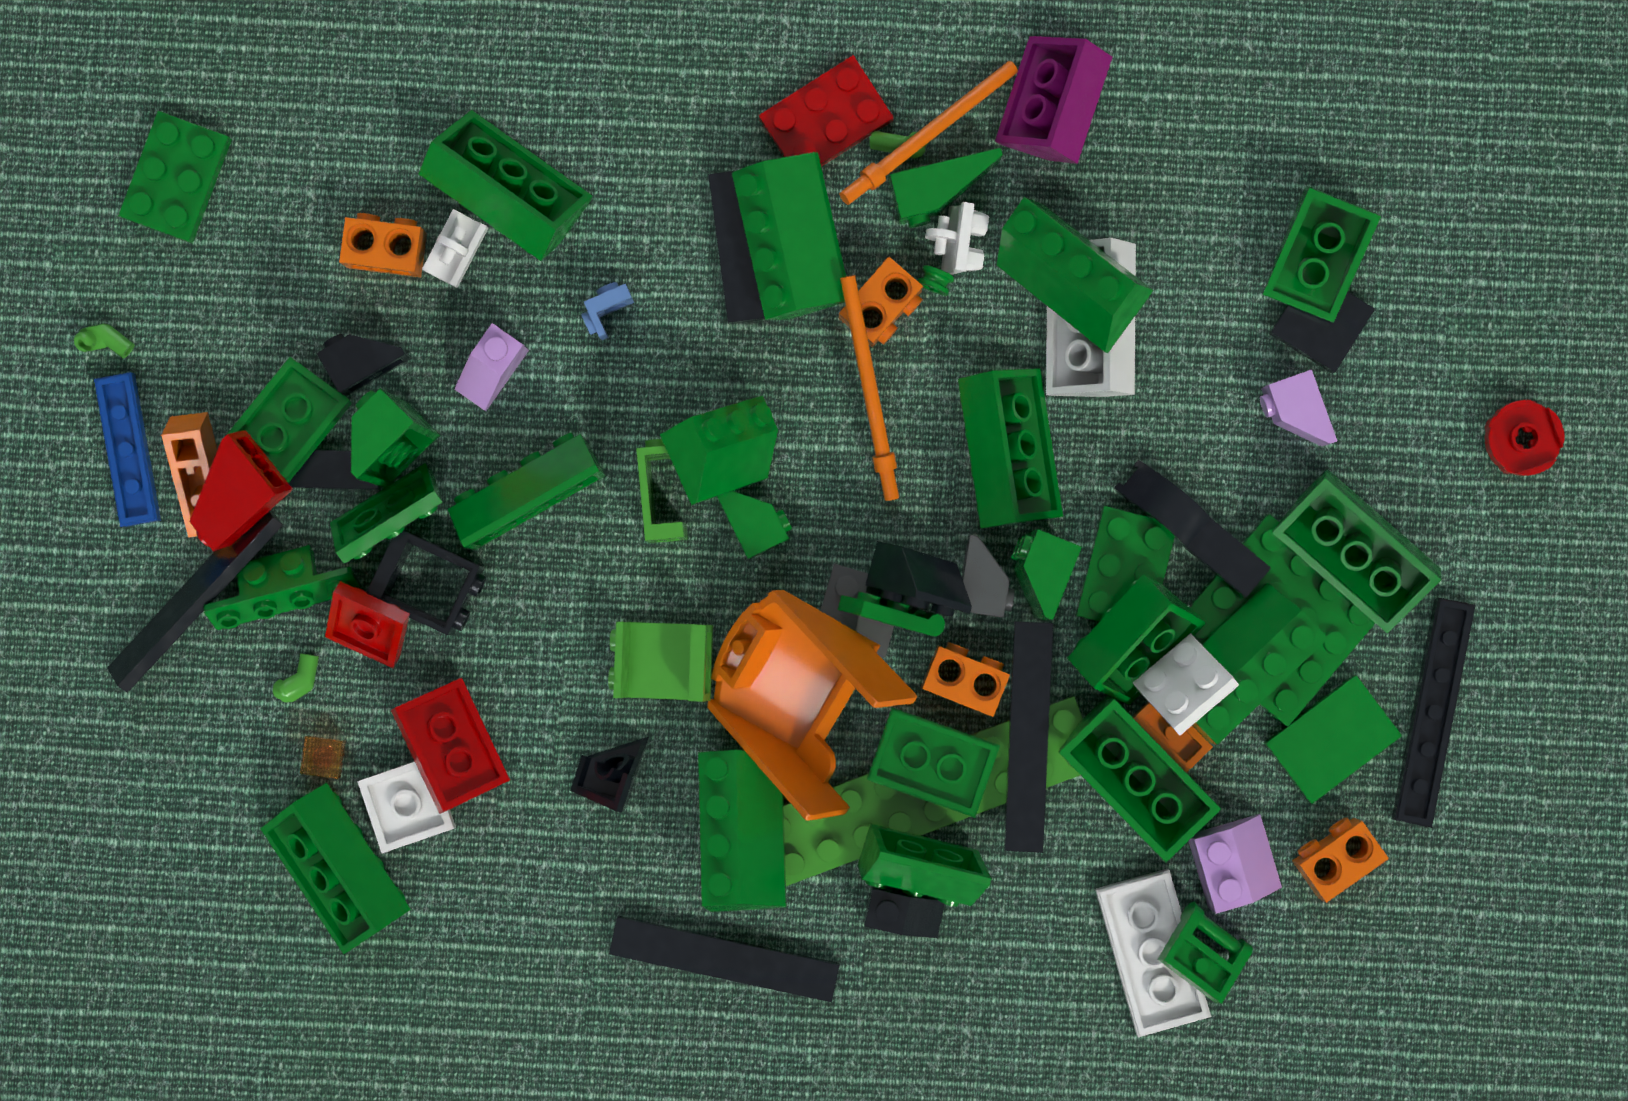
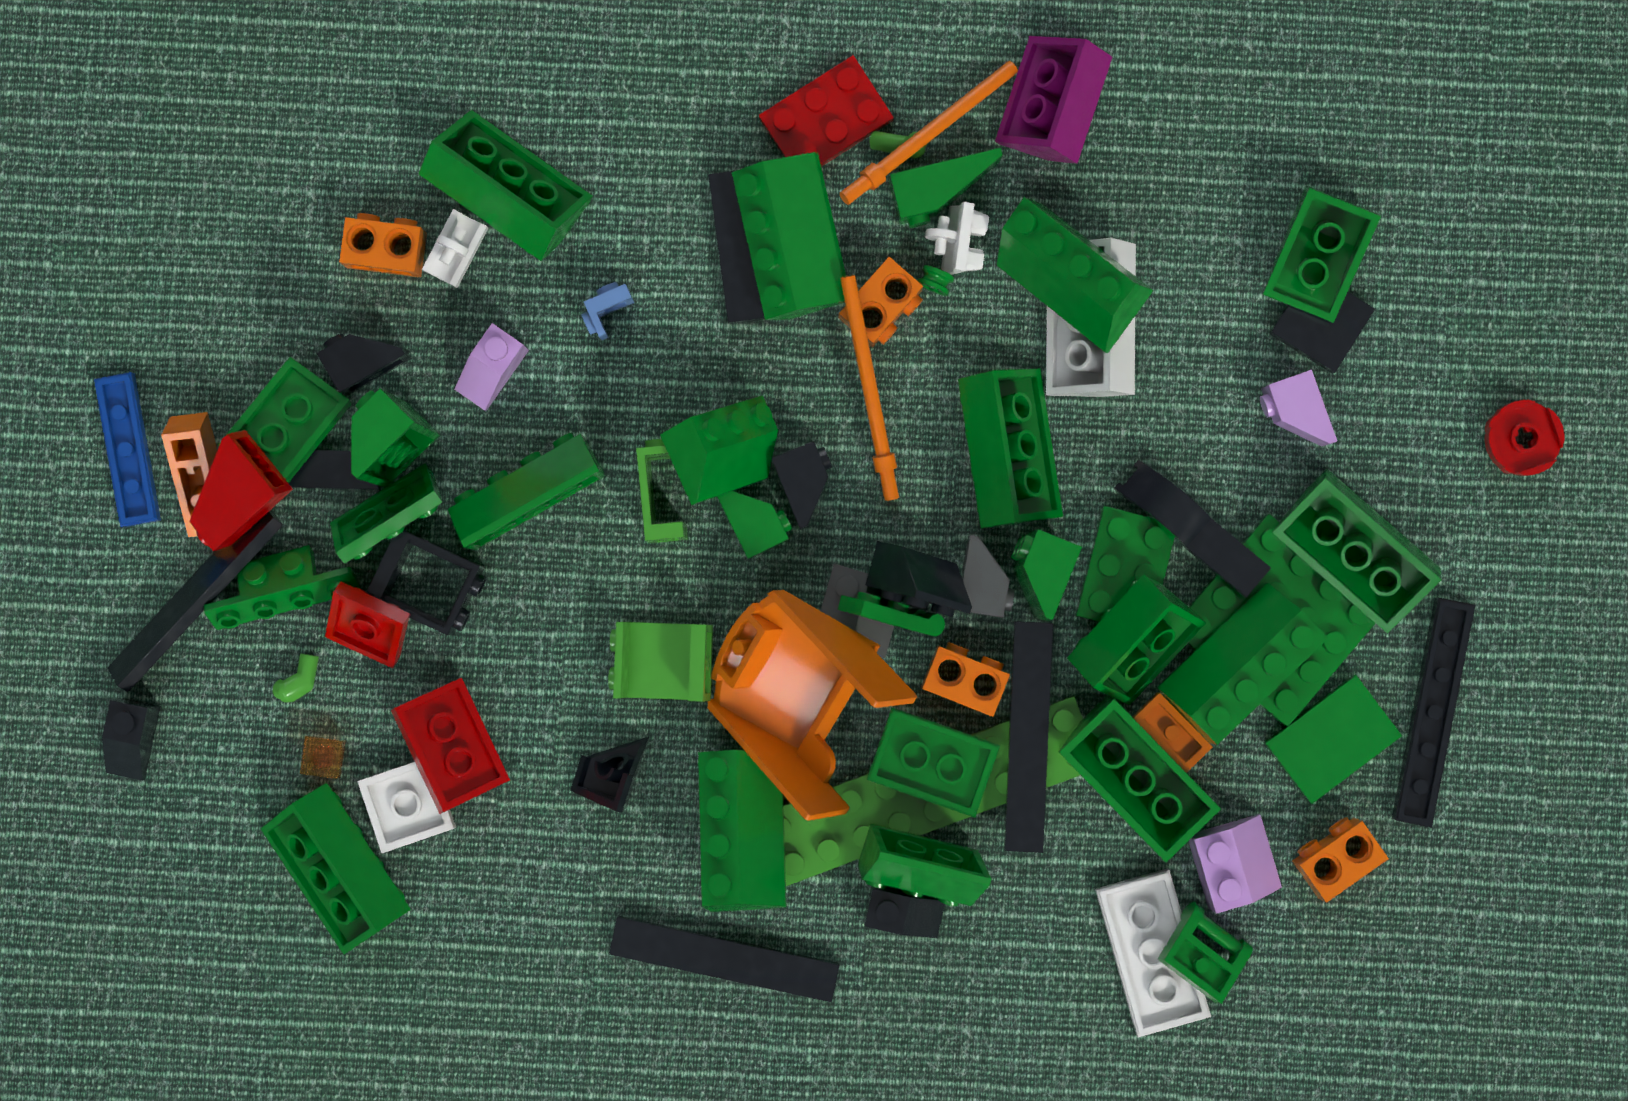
(101, 337): bright green arm -> none
(129, 737): none -> black slope
(175, 177): green plate -> none
(803, 479): none -> black slope
(1185, 684): white plate -> none

